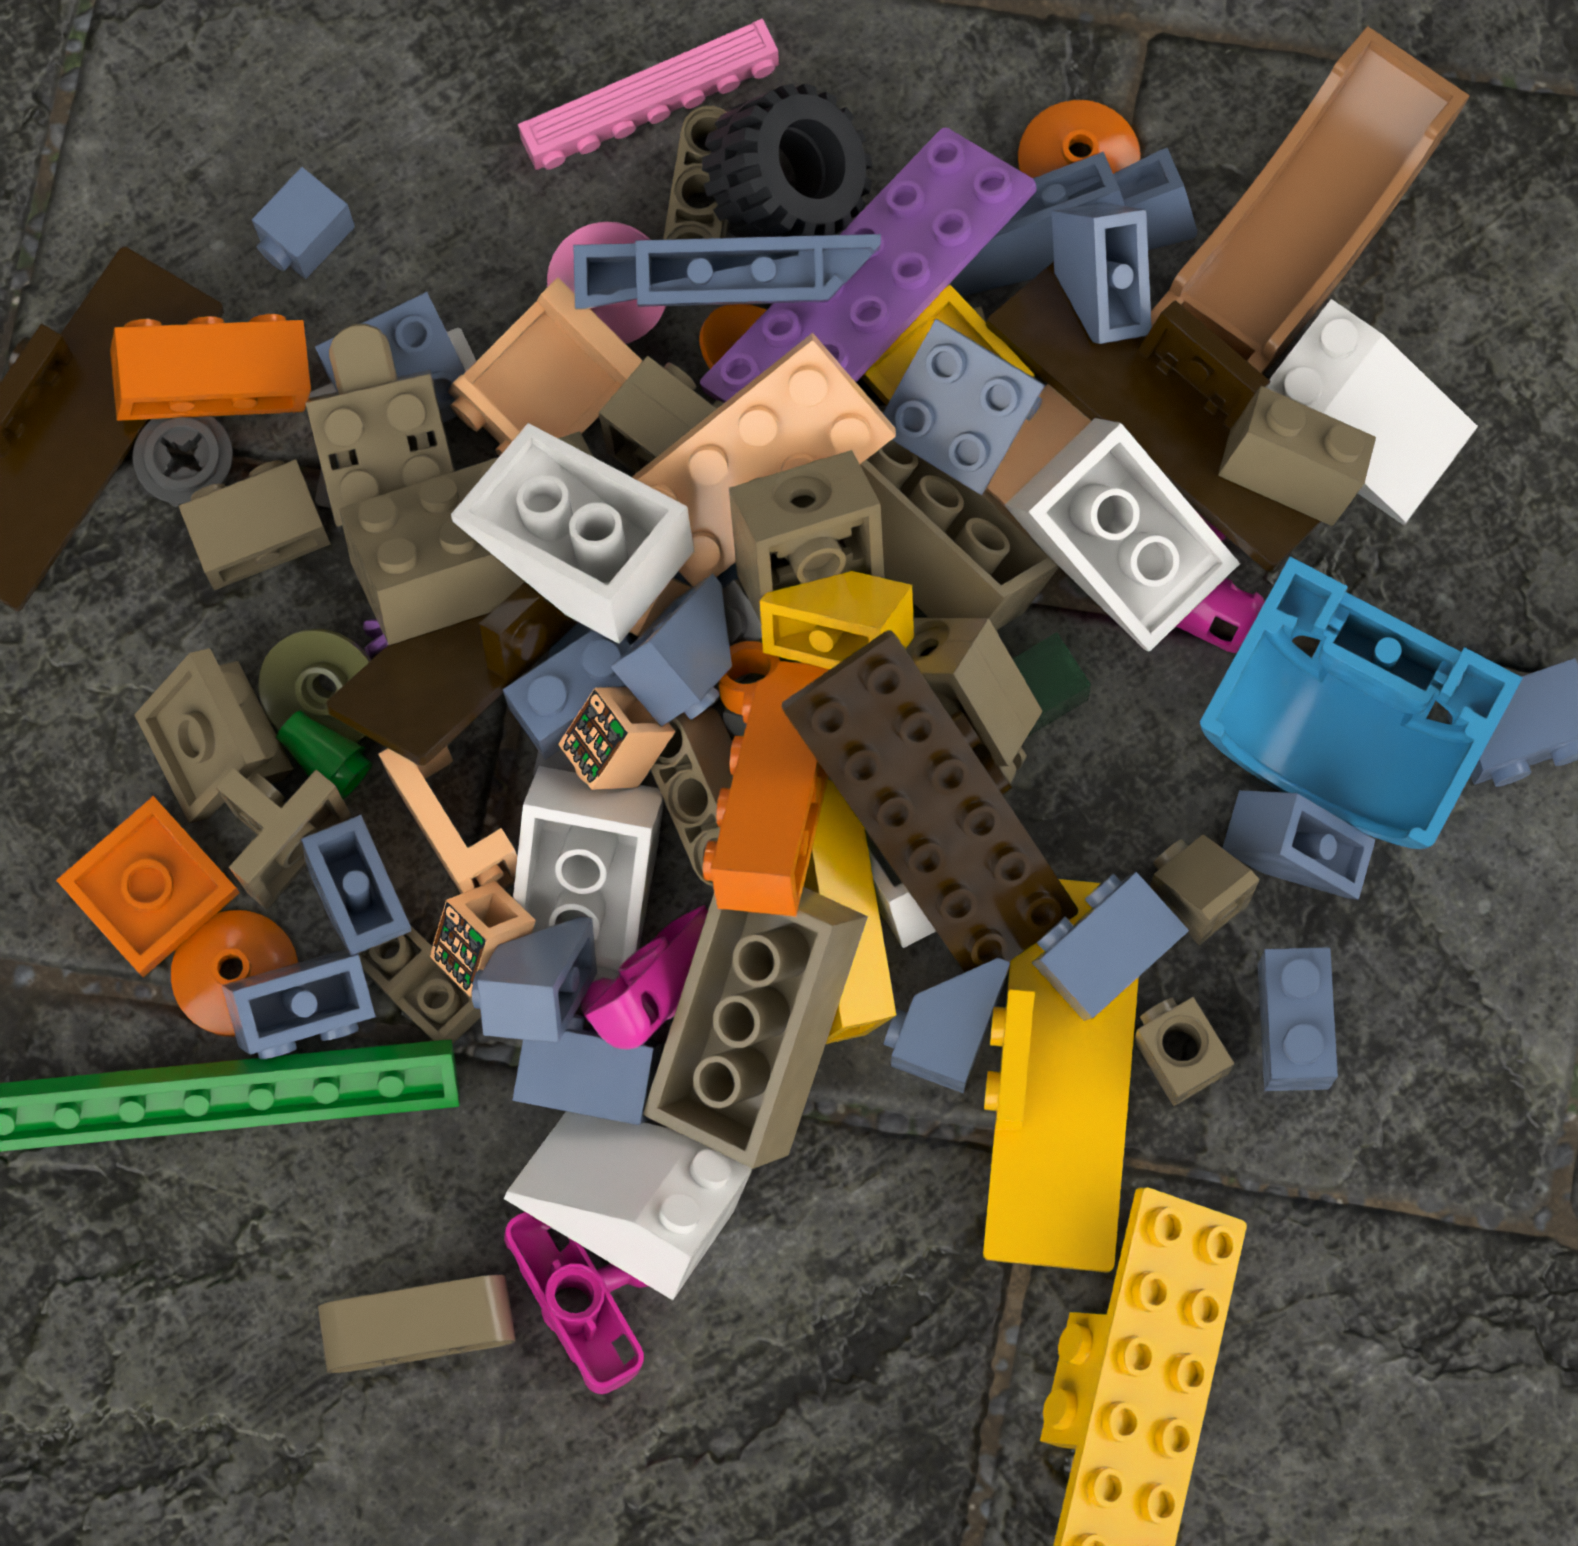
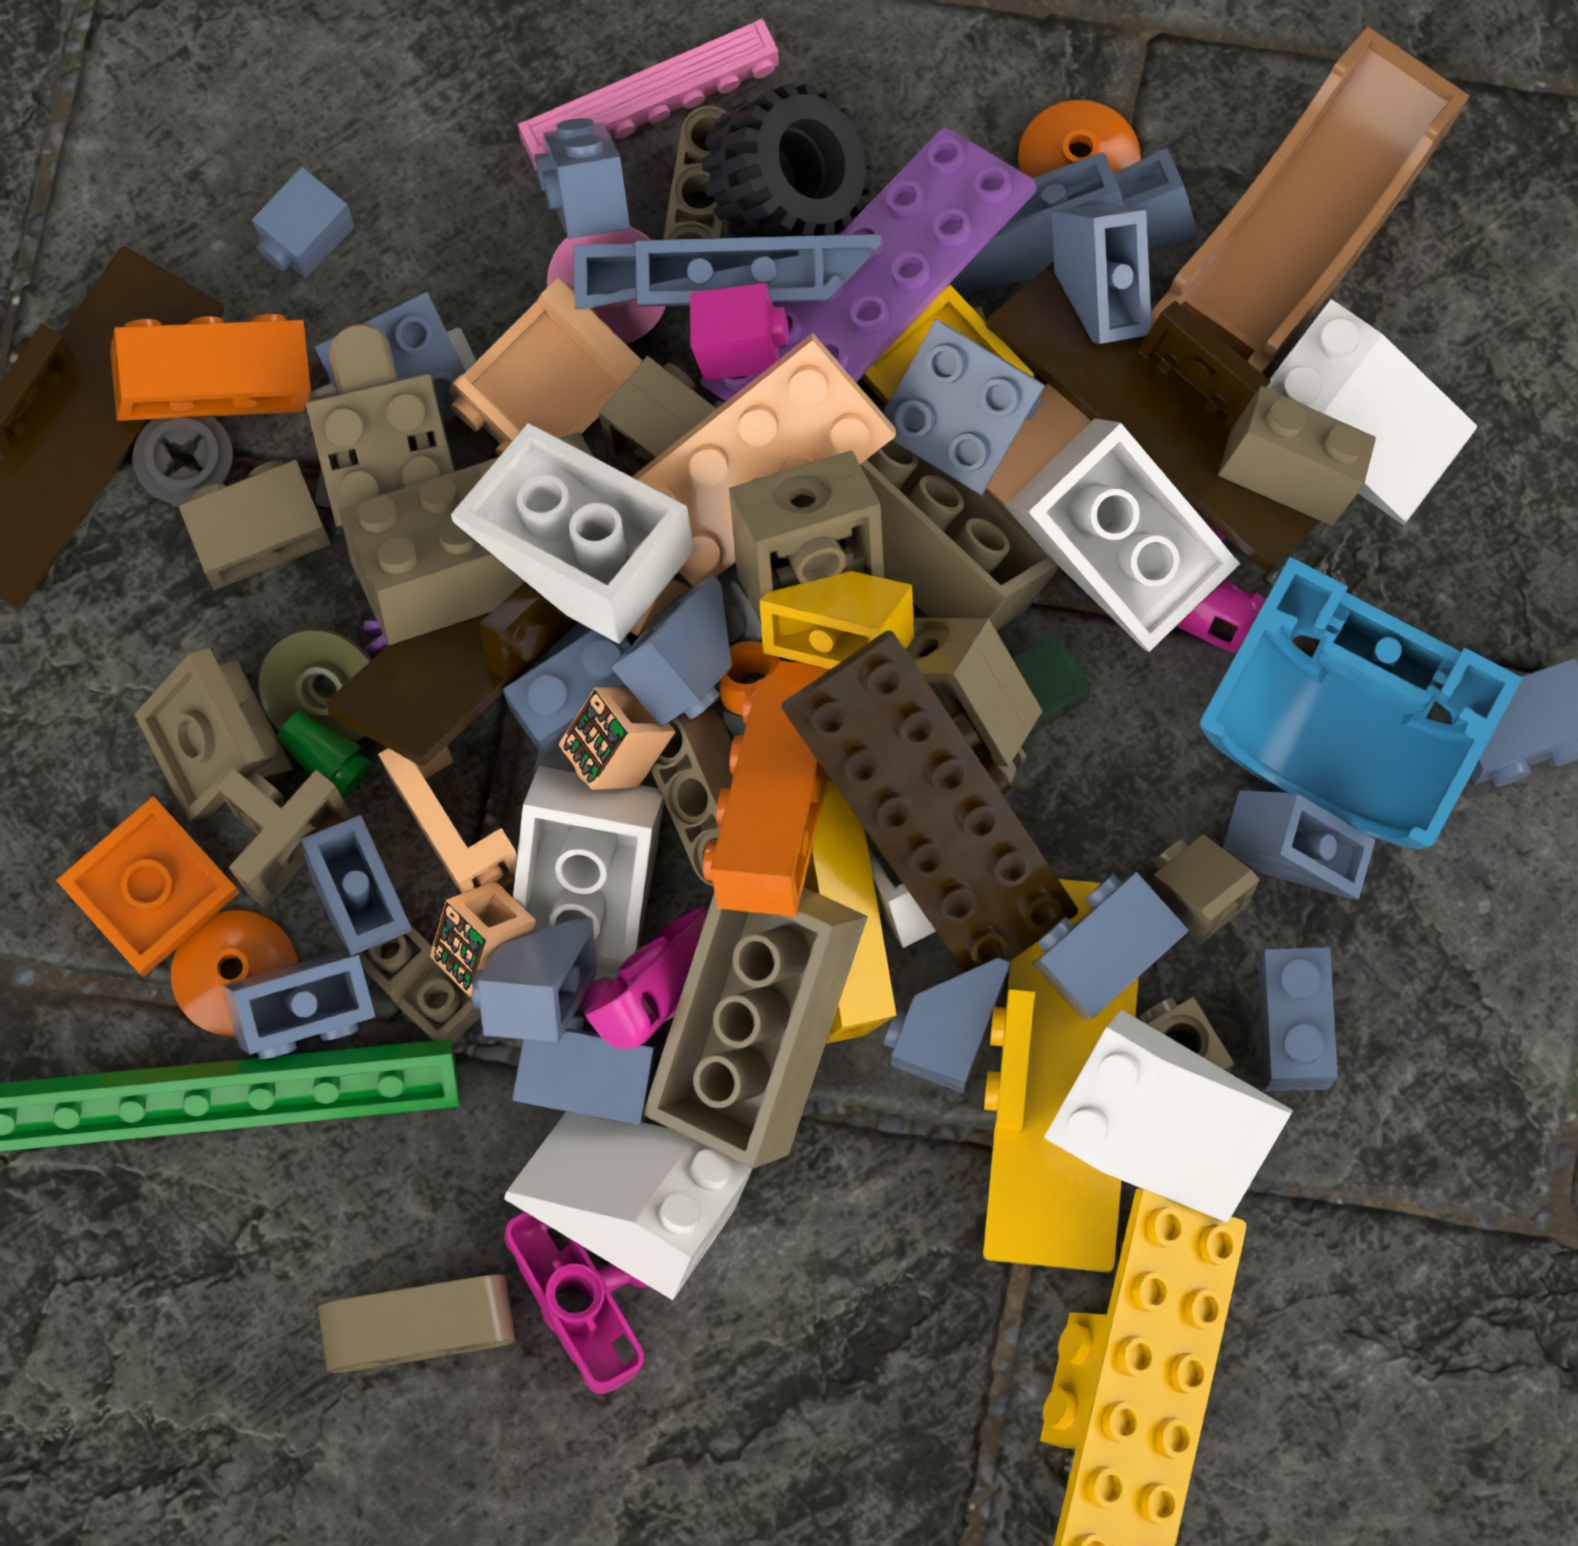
(583, 178): none -> sand blue brick
(736, 331): none -> dark pink brick
(1167, 1119): none -> white slope

